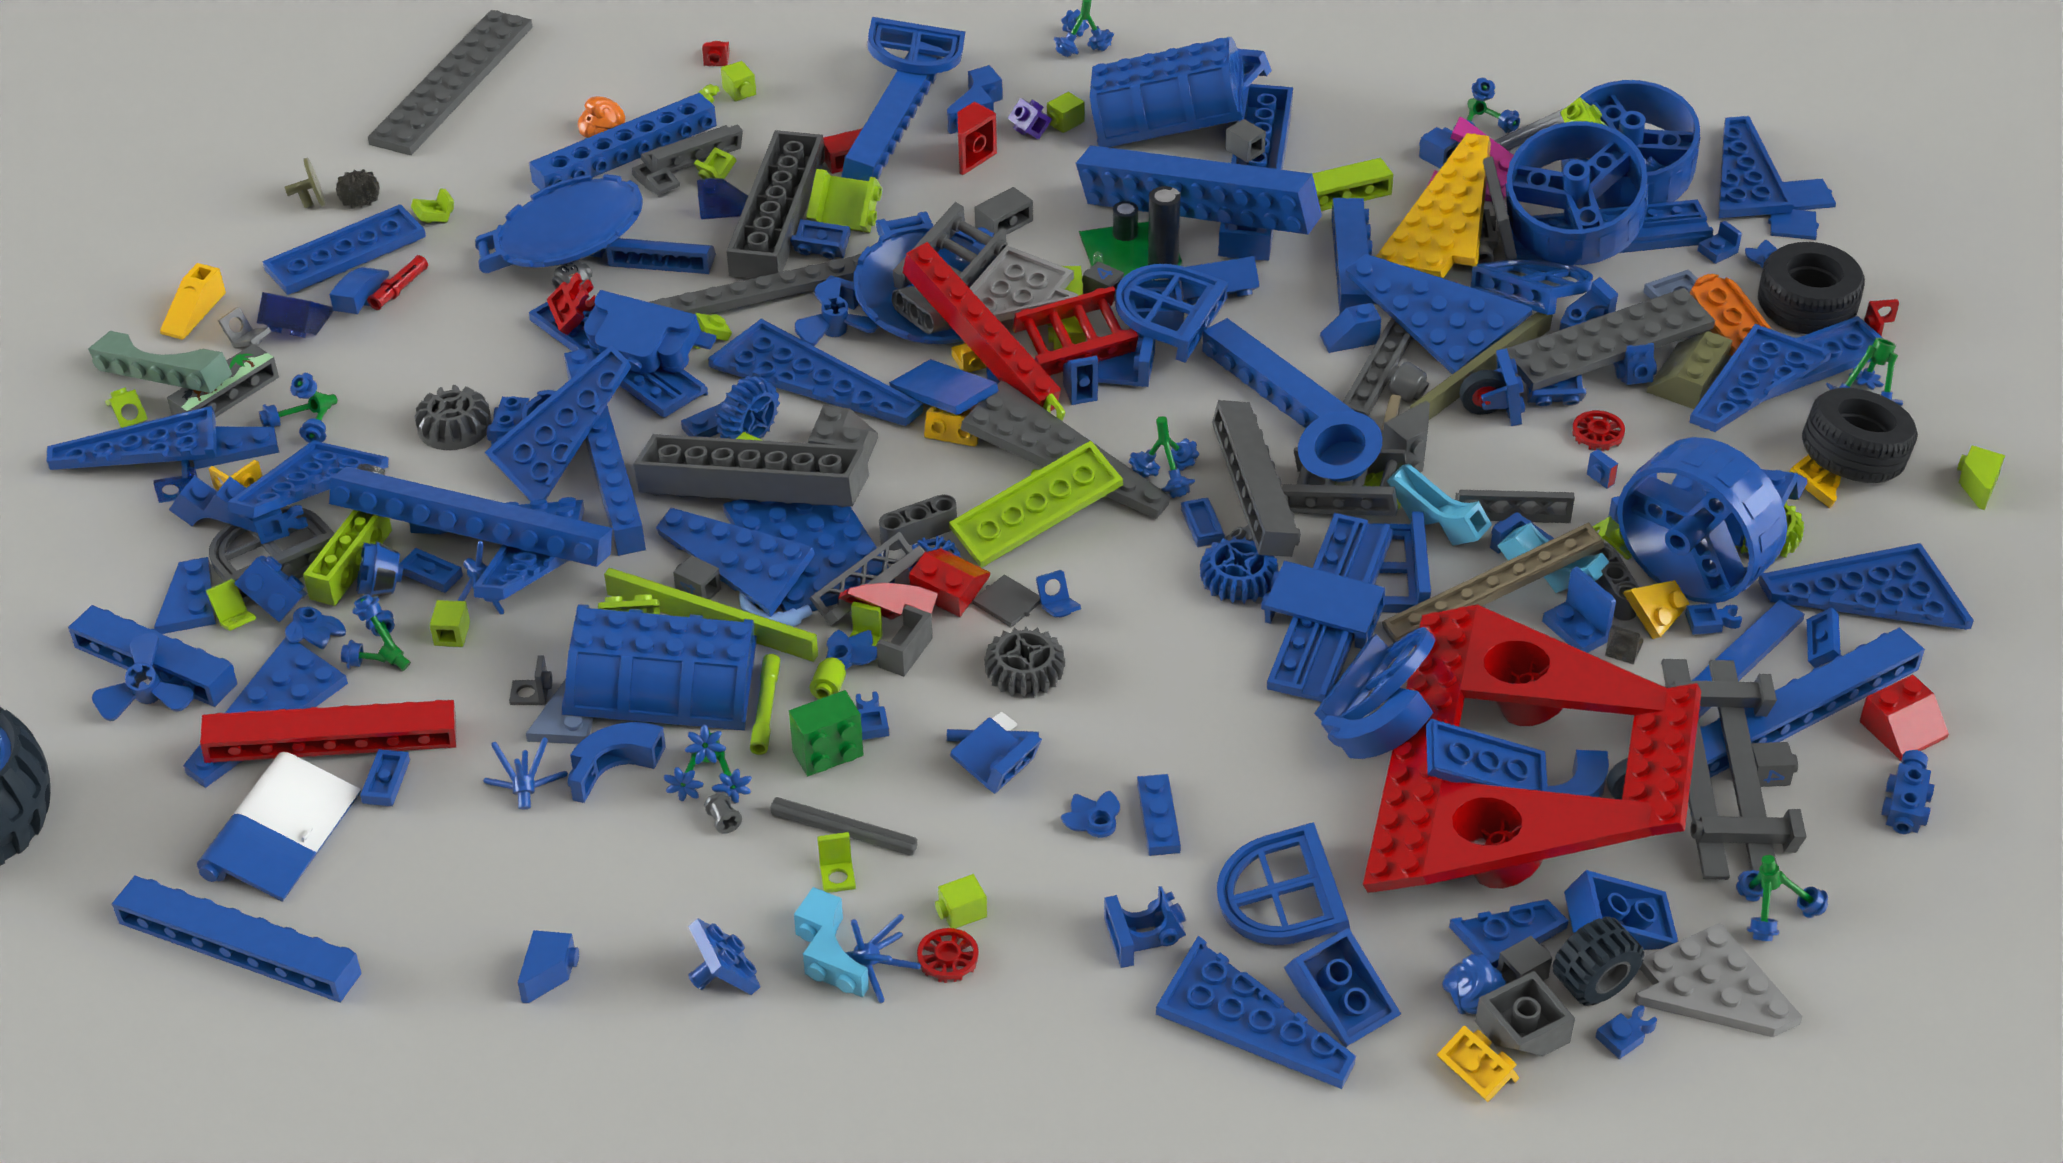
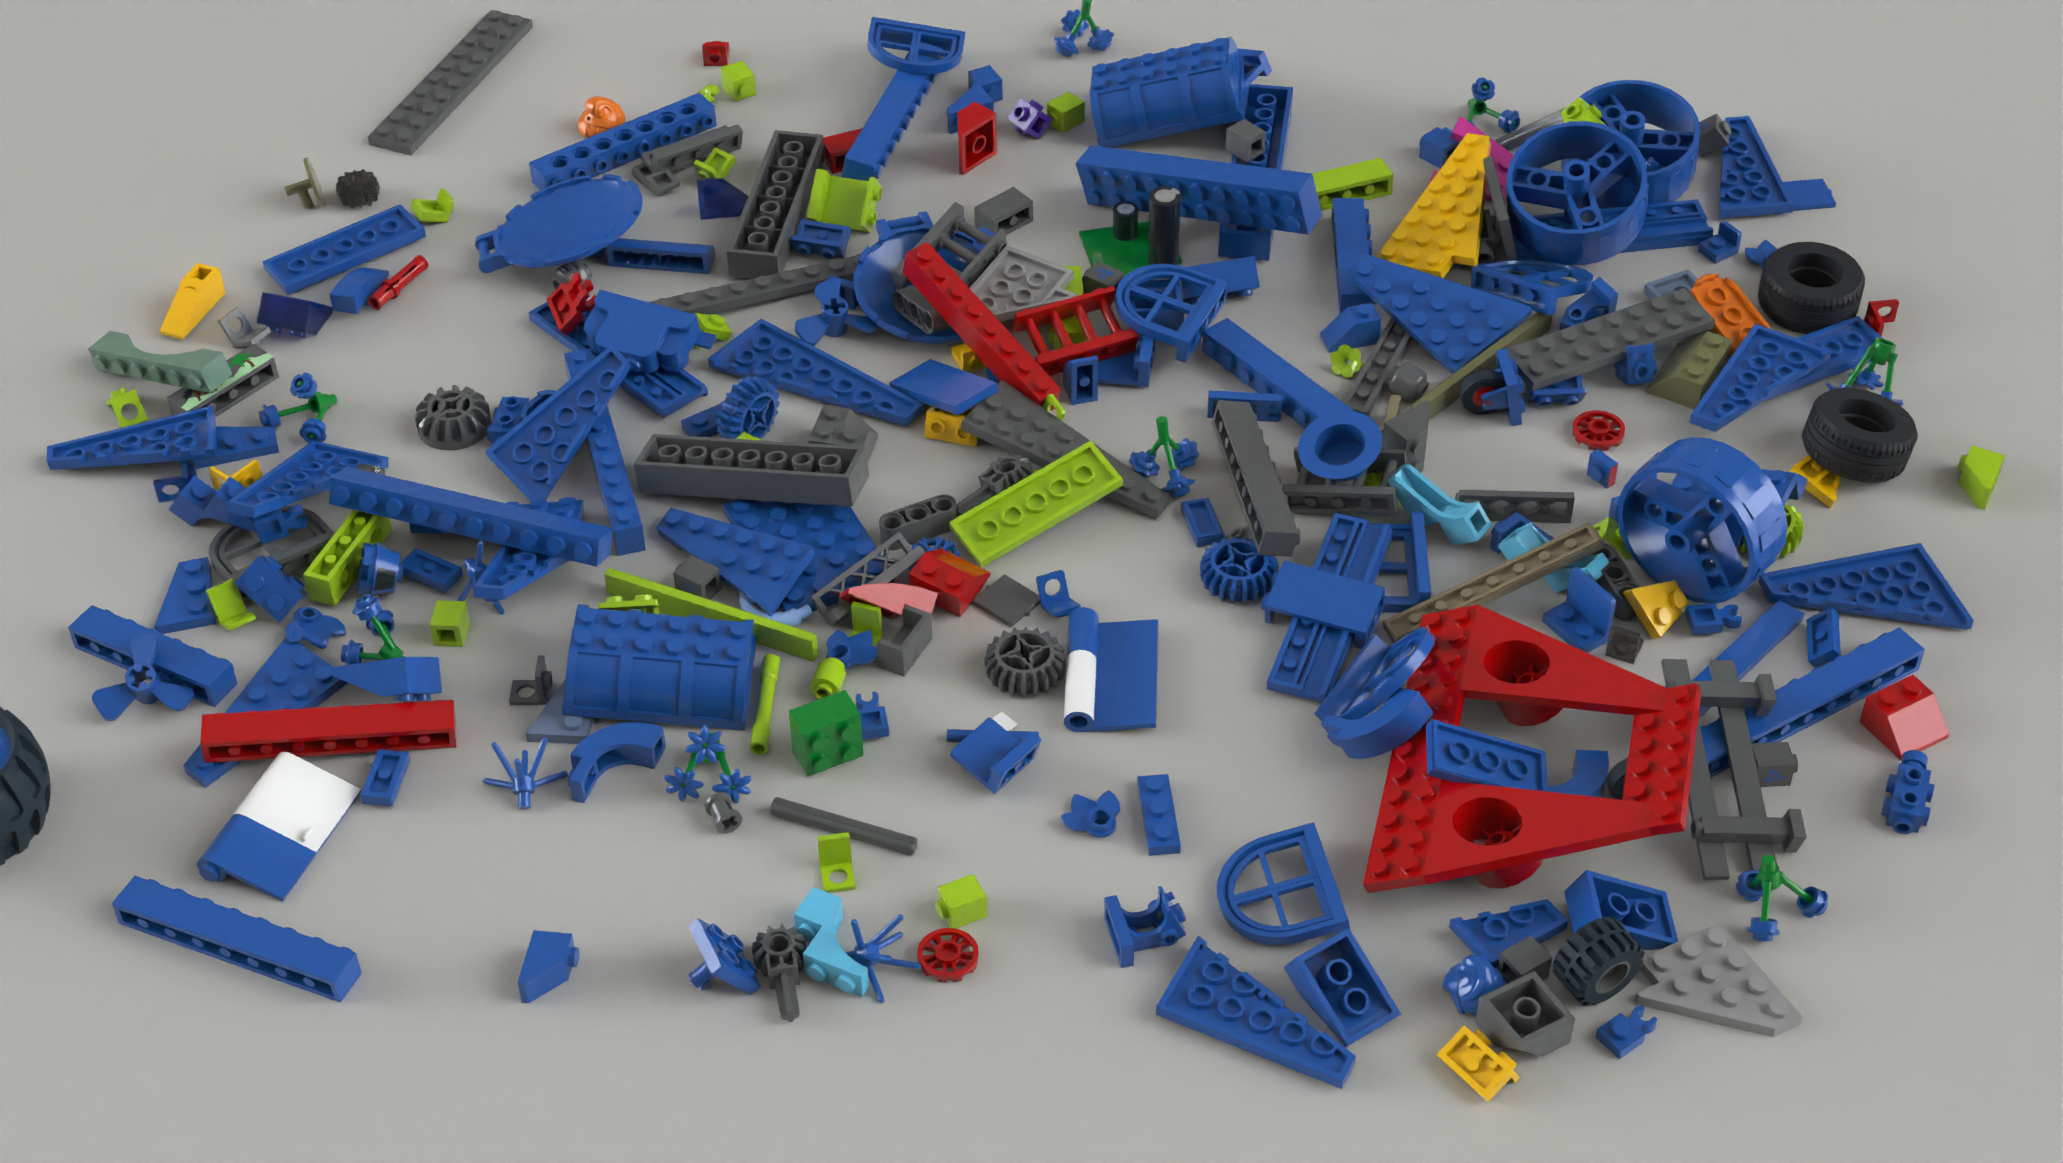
(399, 677): none -> blue slope
(781, 958): none -> dark grey gear
(996, 479): none -> dark grey gear
(1110, 673): none -> blue door
(1264, 405): none -> blue hinge
(1340, 361): none -> lime plant
(1713, 135): none -> dark grey brick
(1797, 224): blue piece -> none

